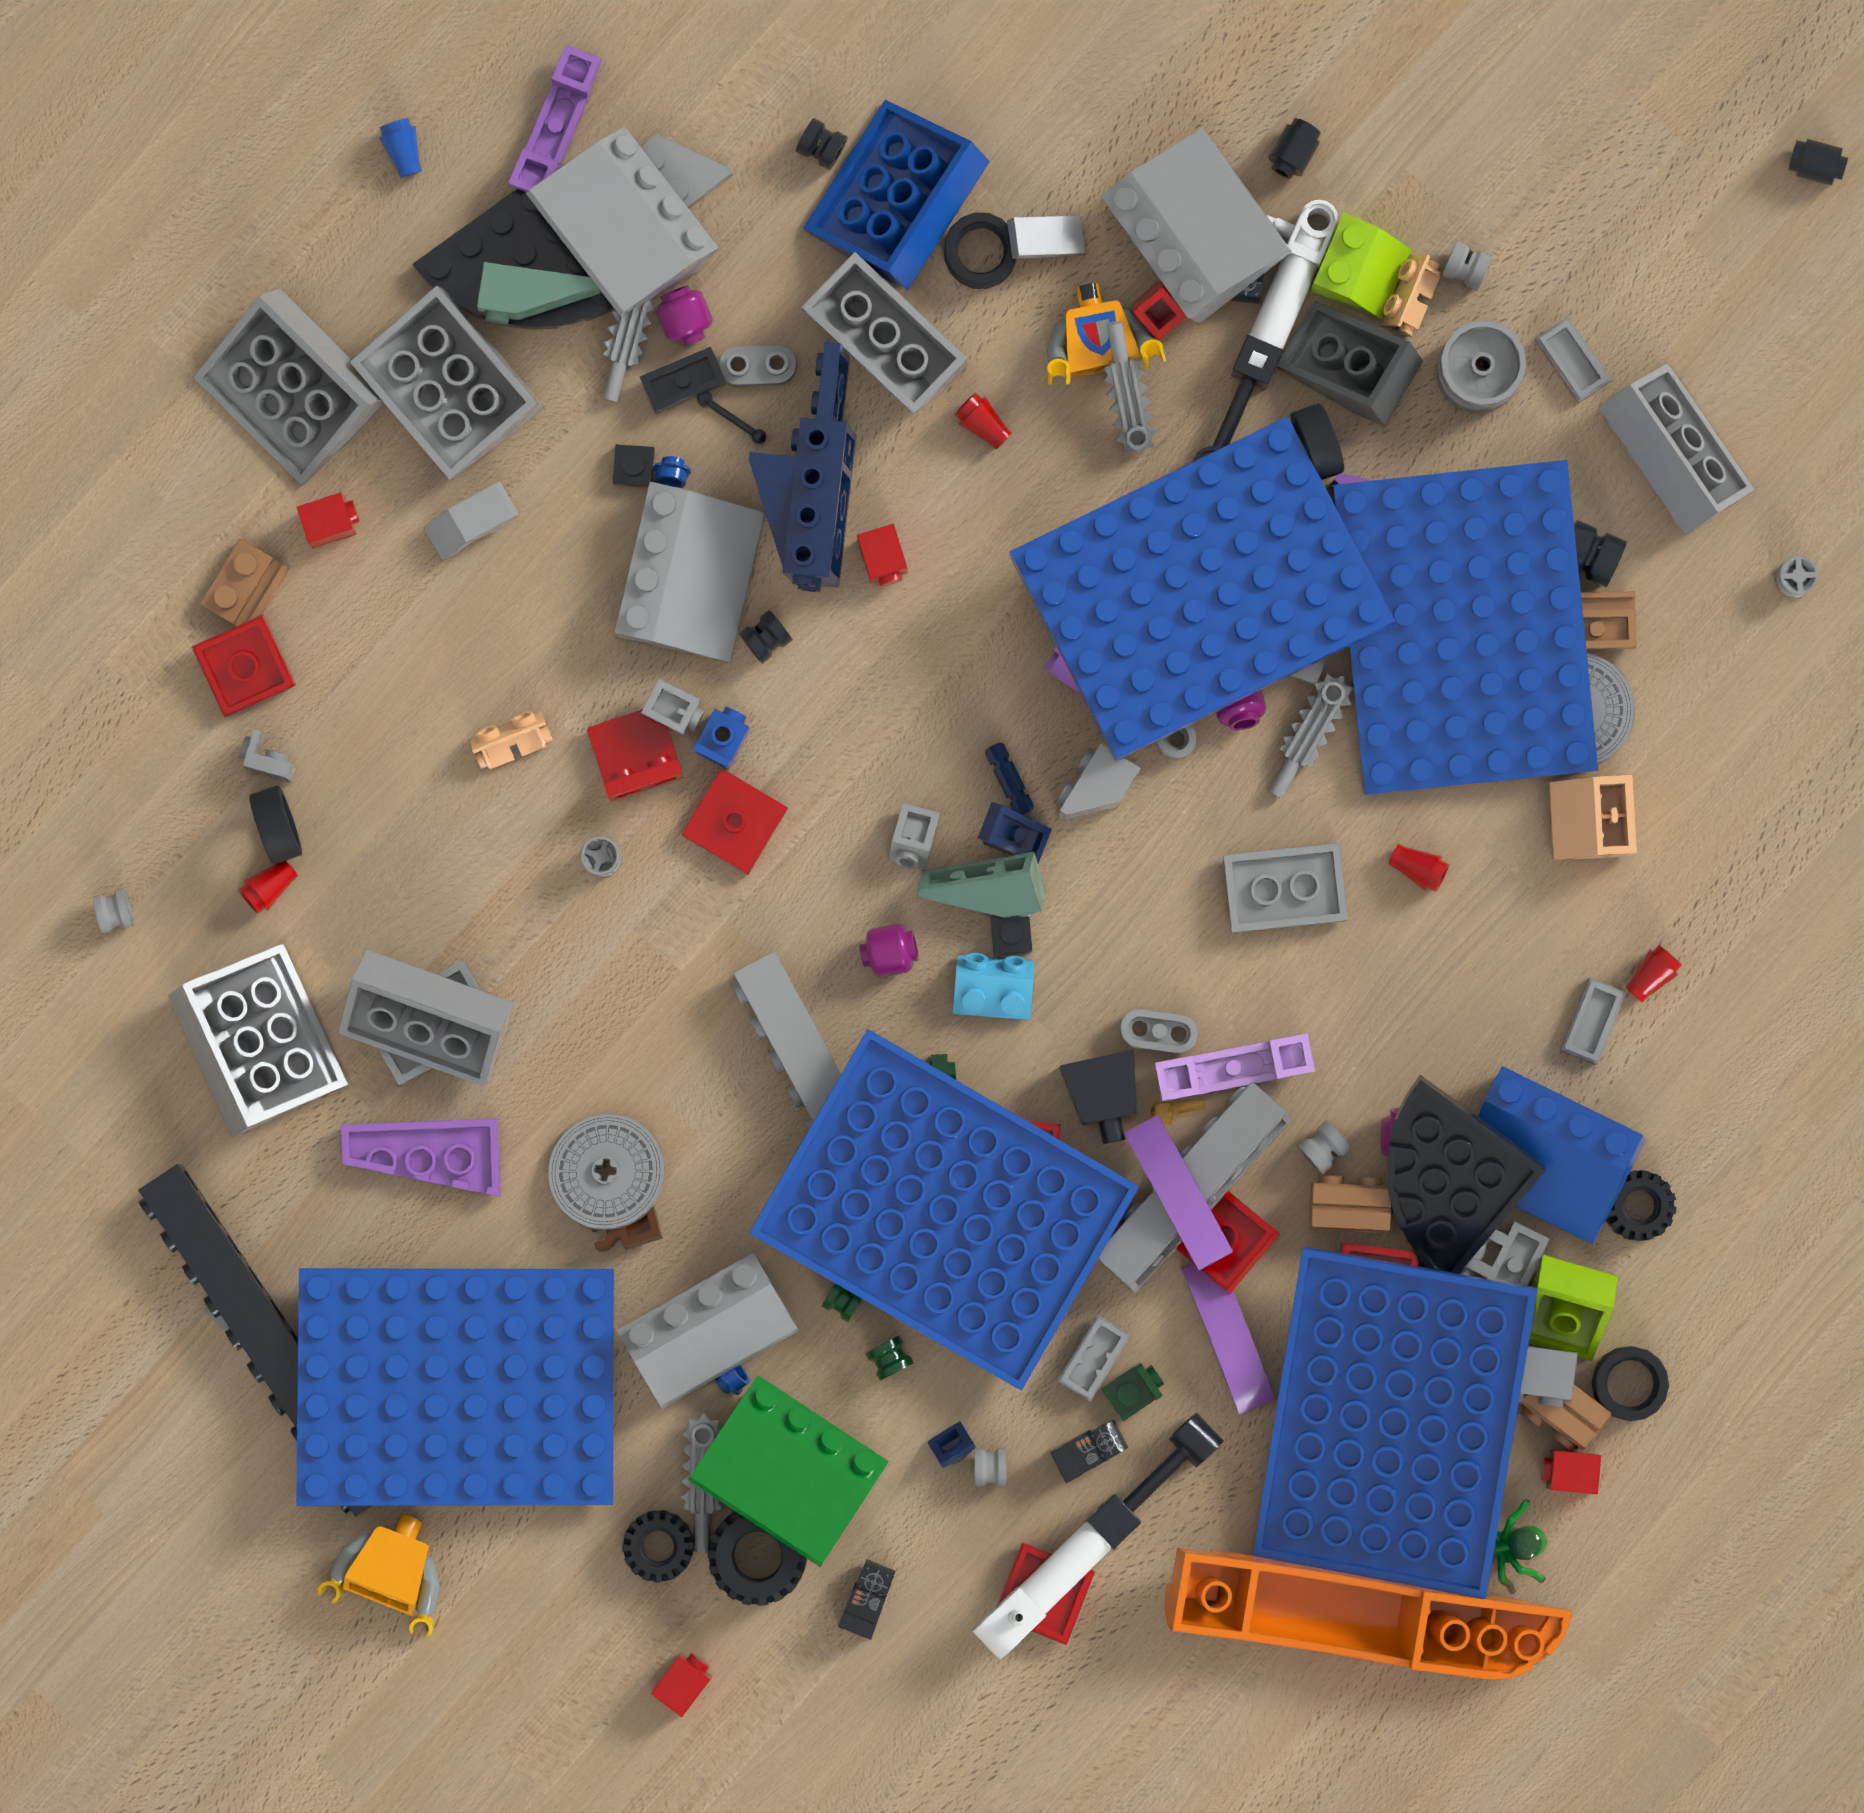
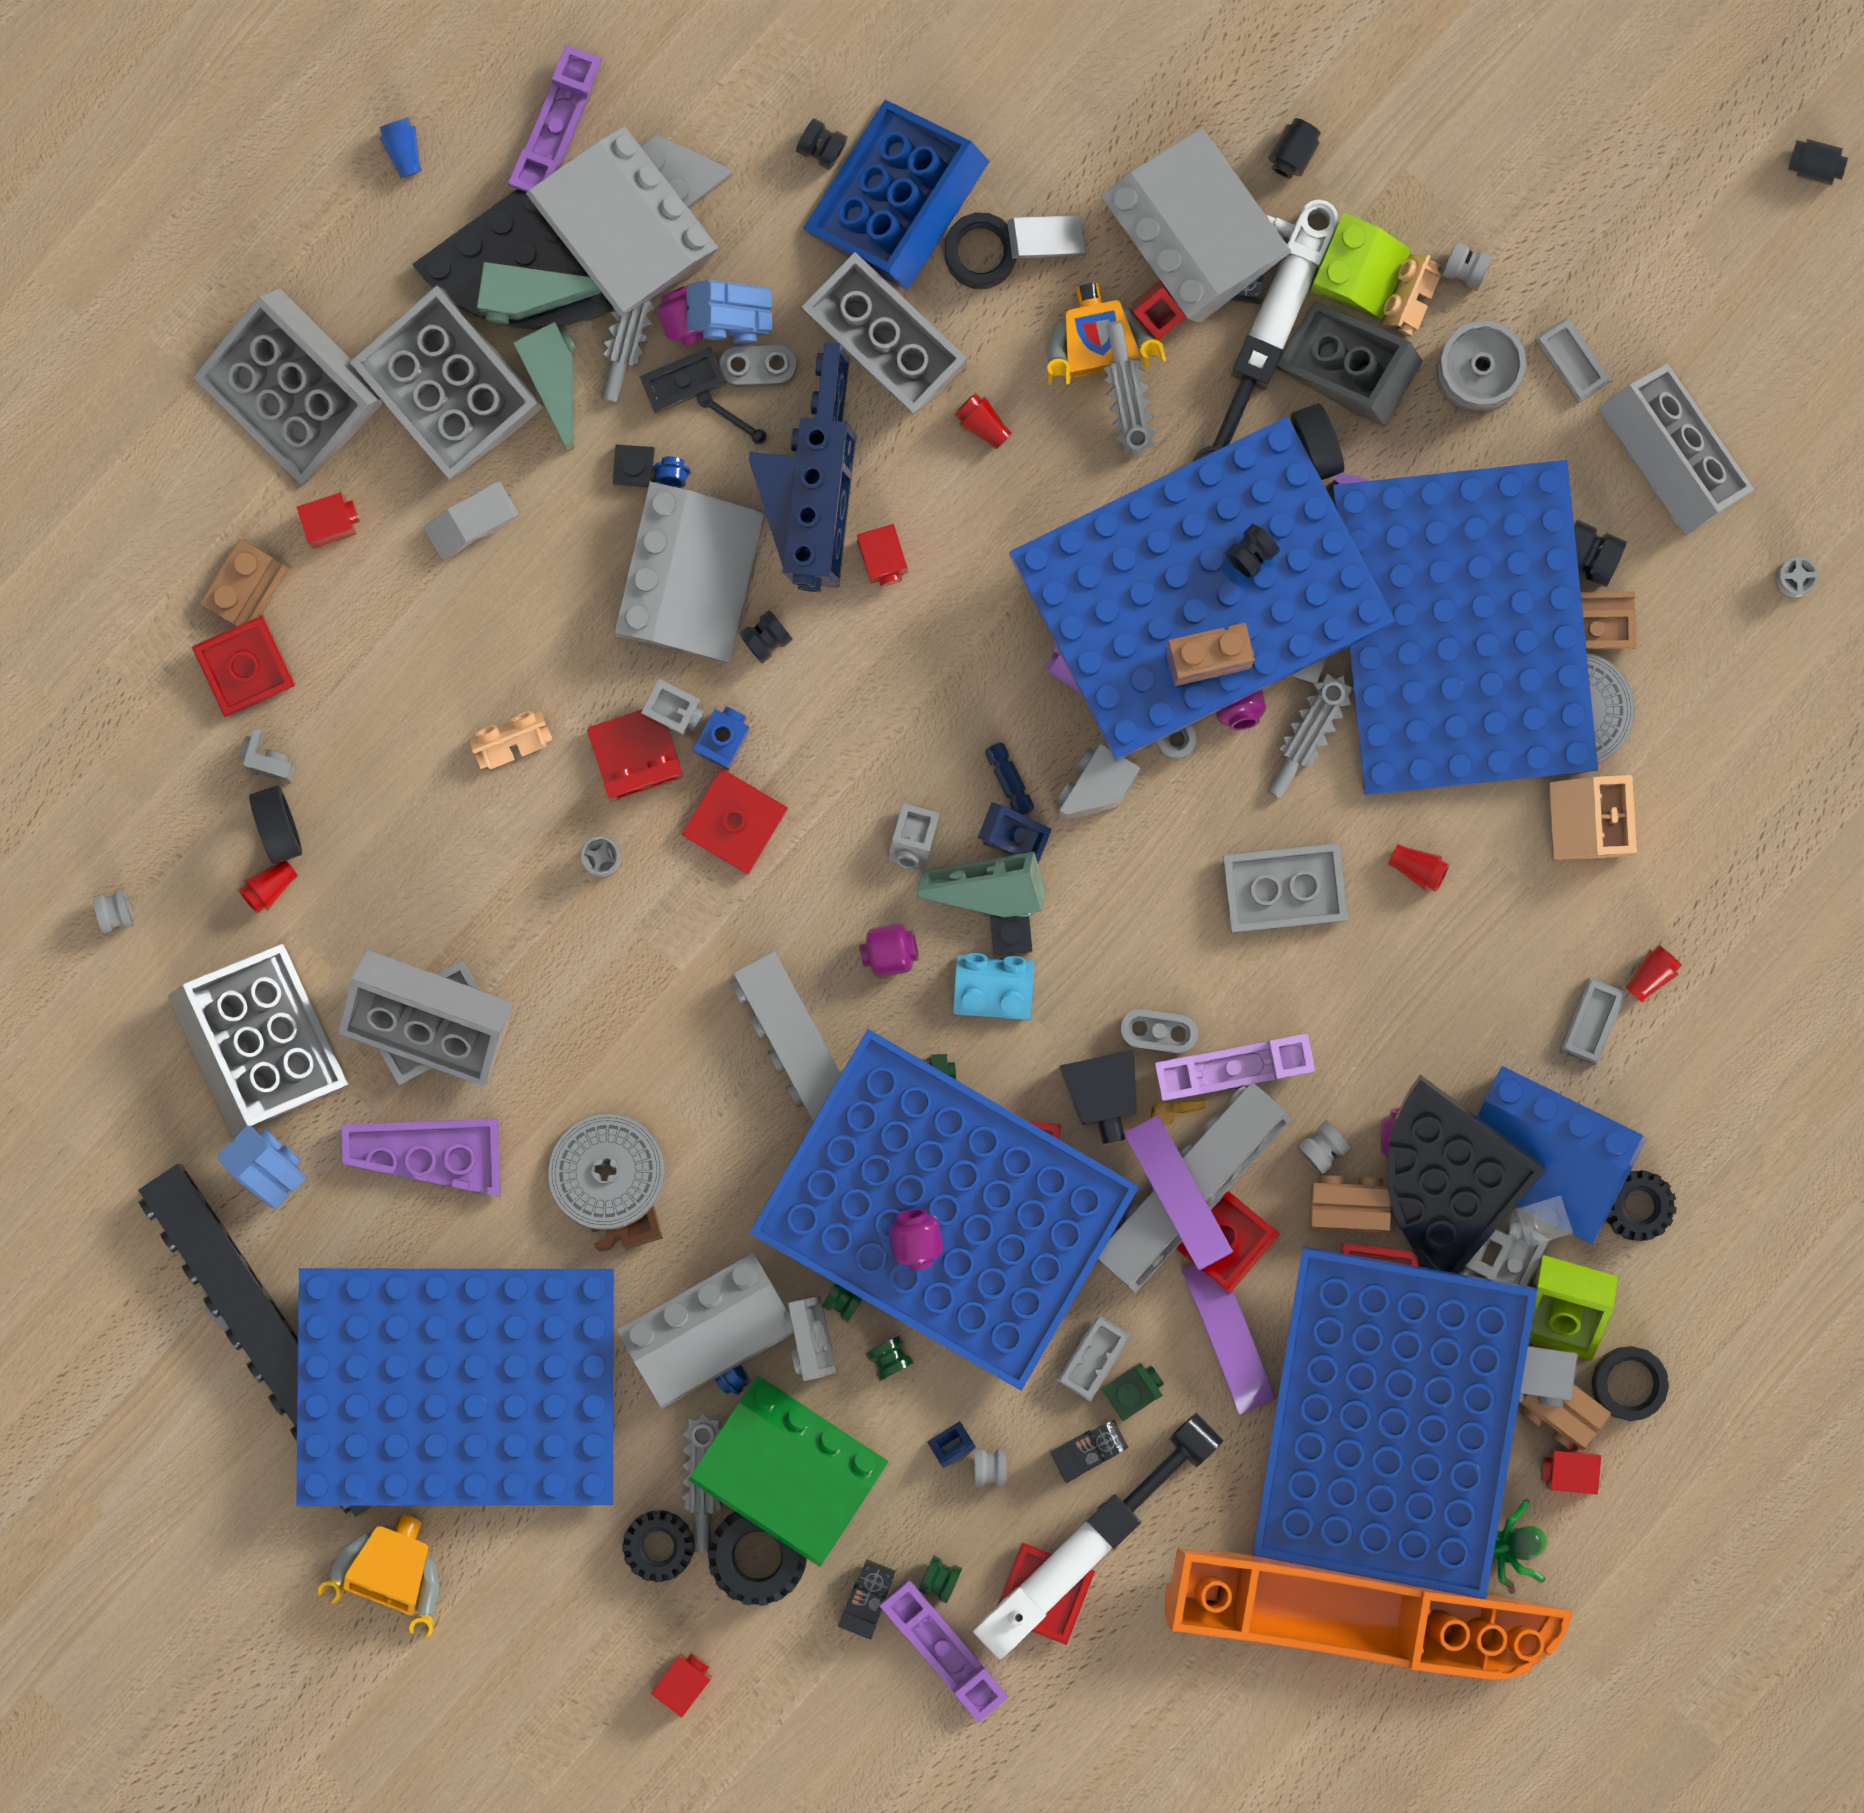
(262, 1165): none -> medium blue brick
(553, 373): none -> sand green slope
(729, 310): none -> medium blue brick
(809, 1326): none -> light grey plate
(915, 1239): none -> magenta head
(940, 1579): none -> dark green wheel
(943, 1650): none -> medium lavender slope
(1209, 654): none -> medium nougat brick
(1252, 551): none -> black wheel
(1540, 1222): none -> clear bracket

